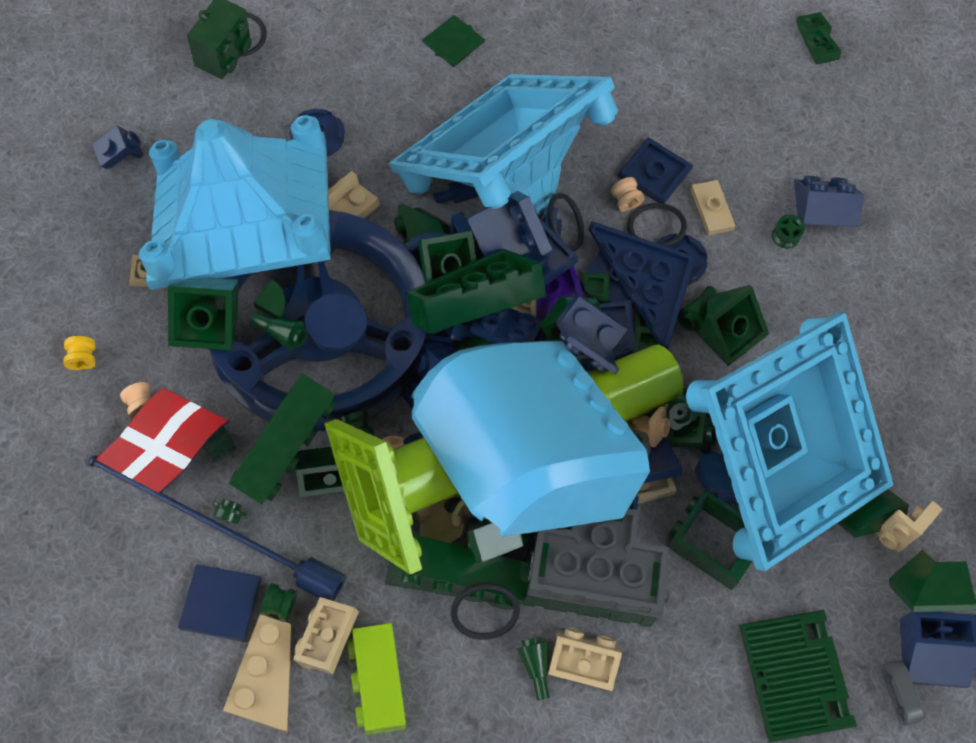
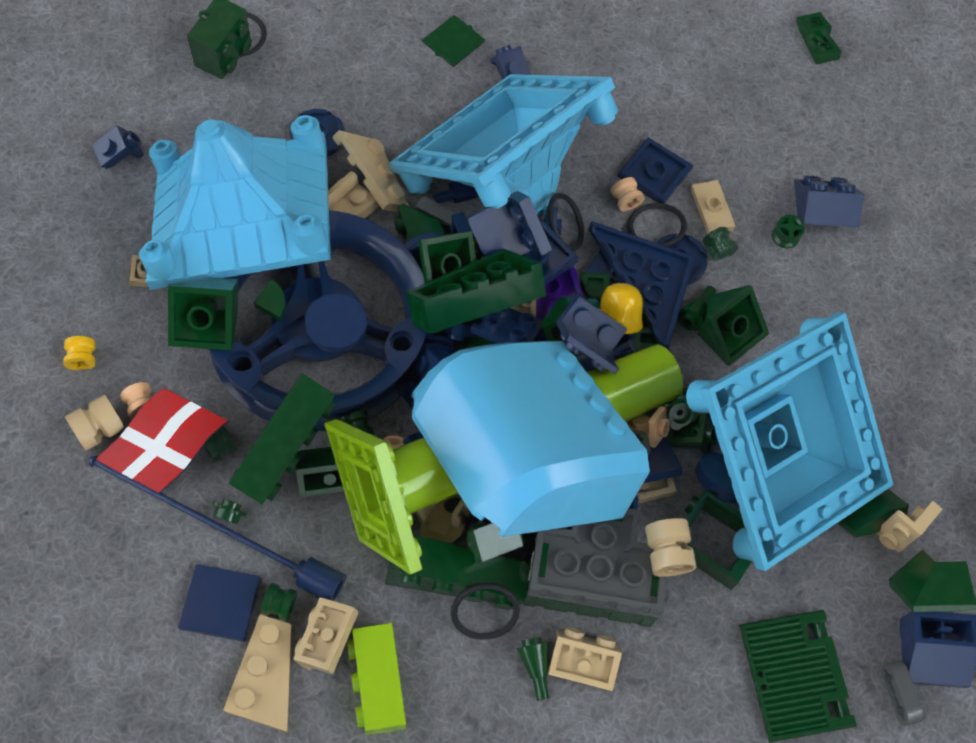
(95, 422): none -> tan wheel
(287, 332): dark green cone -> none
(371, 159): none -> tan wing
(510, 61): none -> dark blue bracket
(625, 305): none -> yellow hair
(670, 547): none -> tan wheel
(720, 243): none -> clear green wheel

